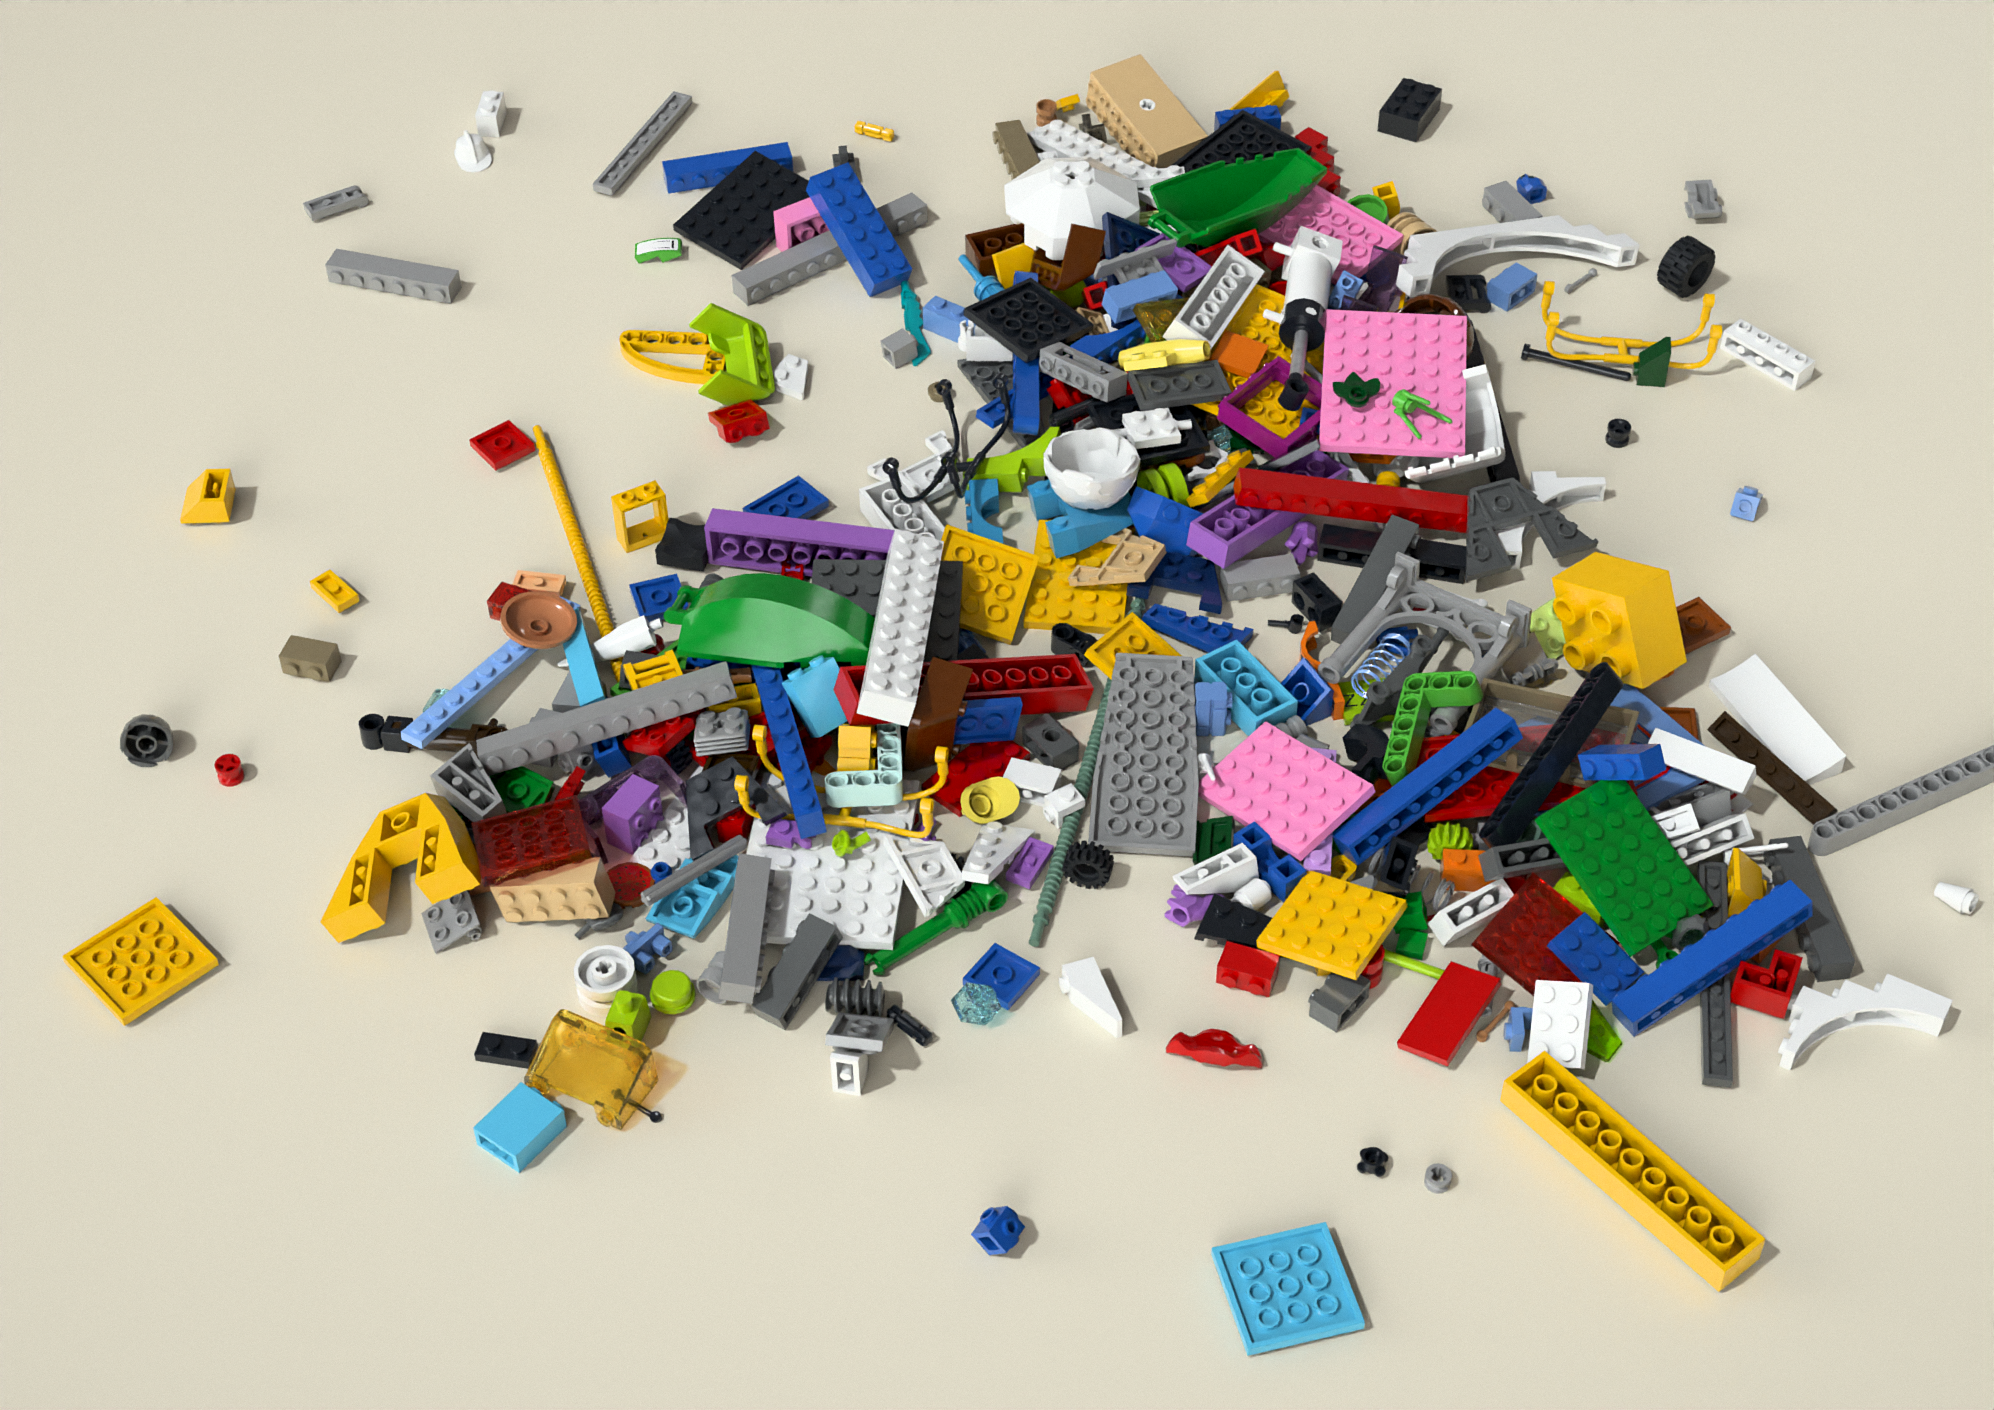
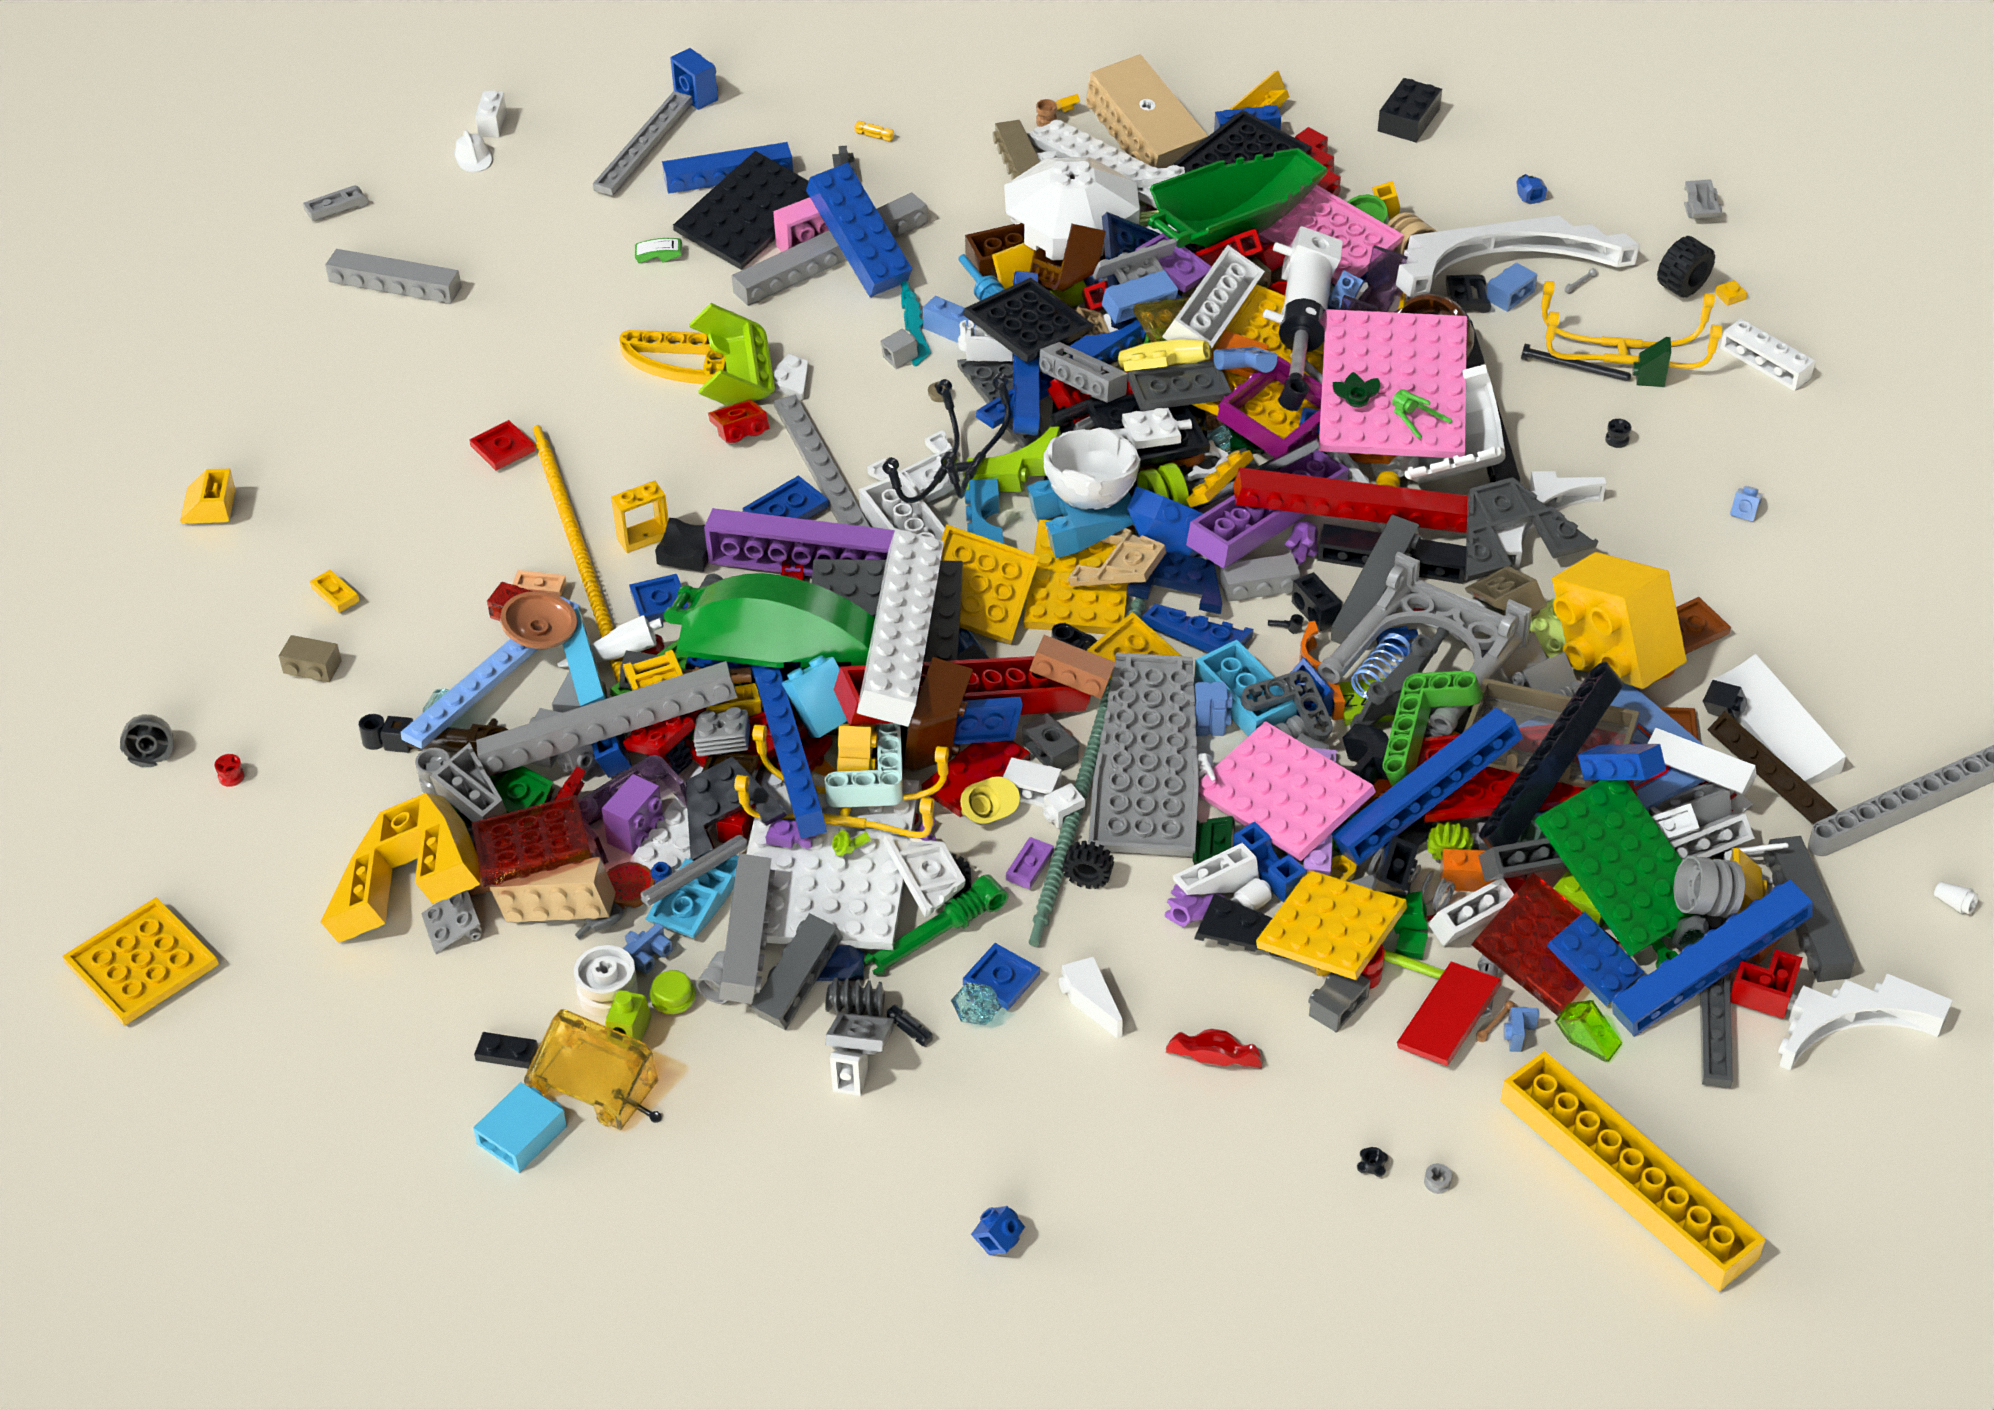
(427, 763): none -> light grey wheel
(694, 77): none -> blue brick
(819, 461): none -> light grey plate
(992, 849): white wing -> none
(1072, 666): none -> nougat brick
(1096, 131): clear smoke bracket -> none
(1245, 357): none -> medium blue brick
(1247, 969): red brick -> none
(1287, 1288): medium azure plate -> none
(1294, 693): none -> dark grey beam
(1507, 203): light grey brick -> none
(1507, 585): none -> dark tan slope
(1553, 676): none -> light grey hinge
(1561, 1022): white plate -> none
(1709, 886): none -> light grey wheel
(1725, 697): none -> black brick
(1730, 292): none -> yellow plate

